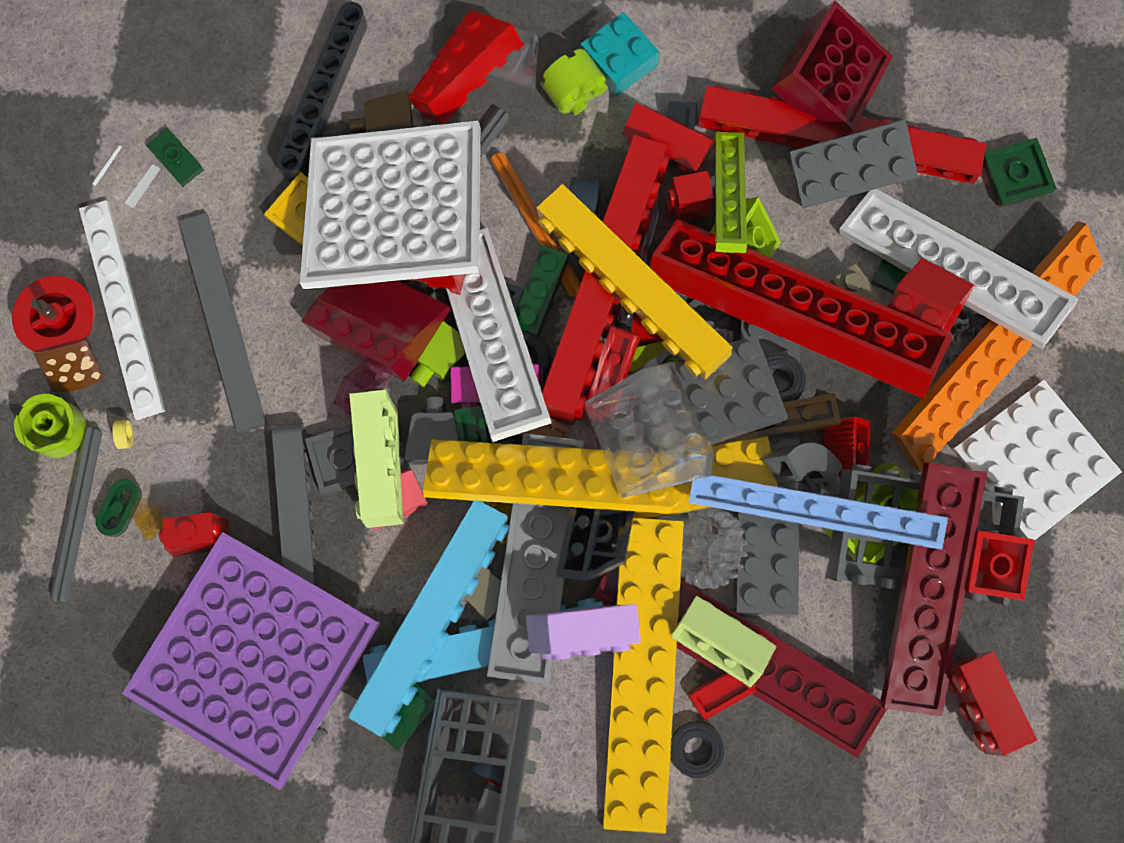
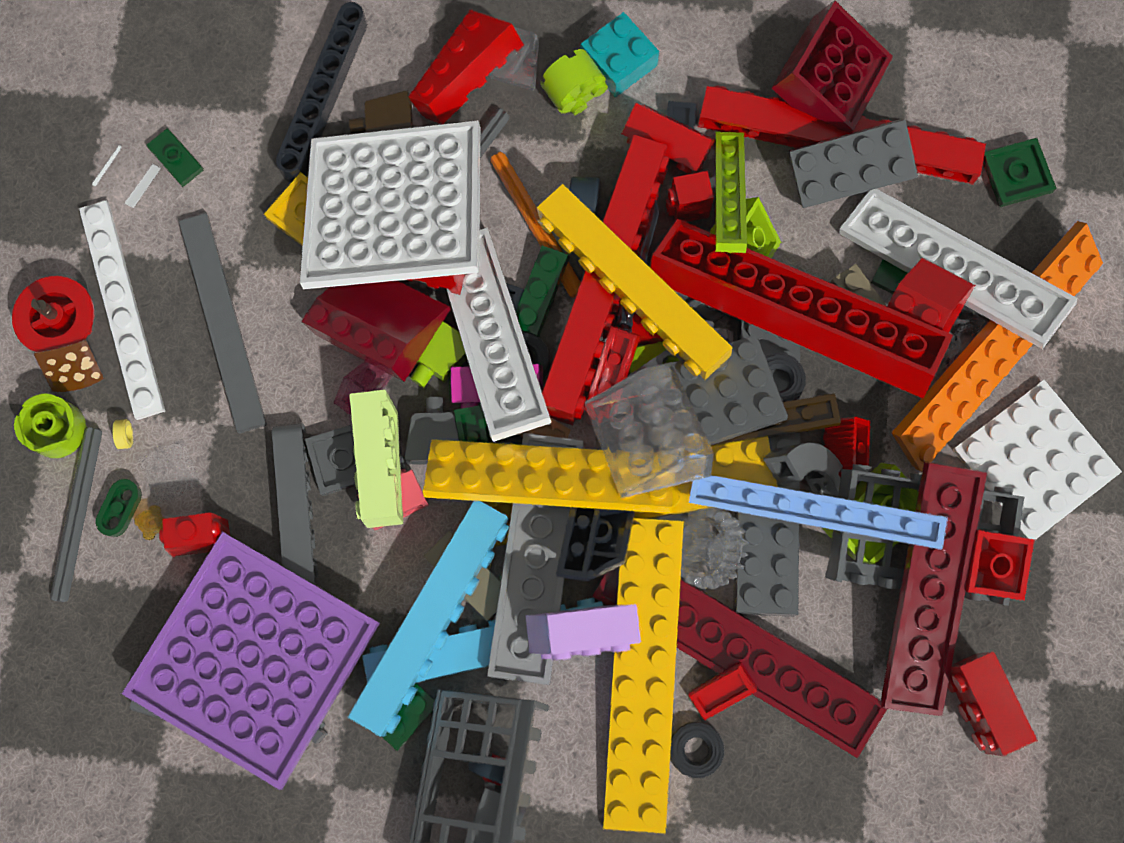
(724, 641): yellowish green brick -> none

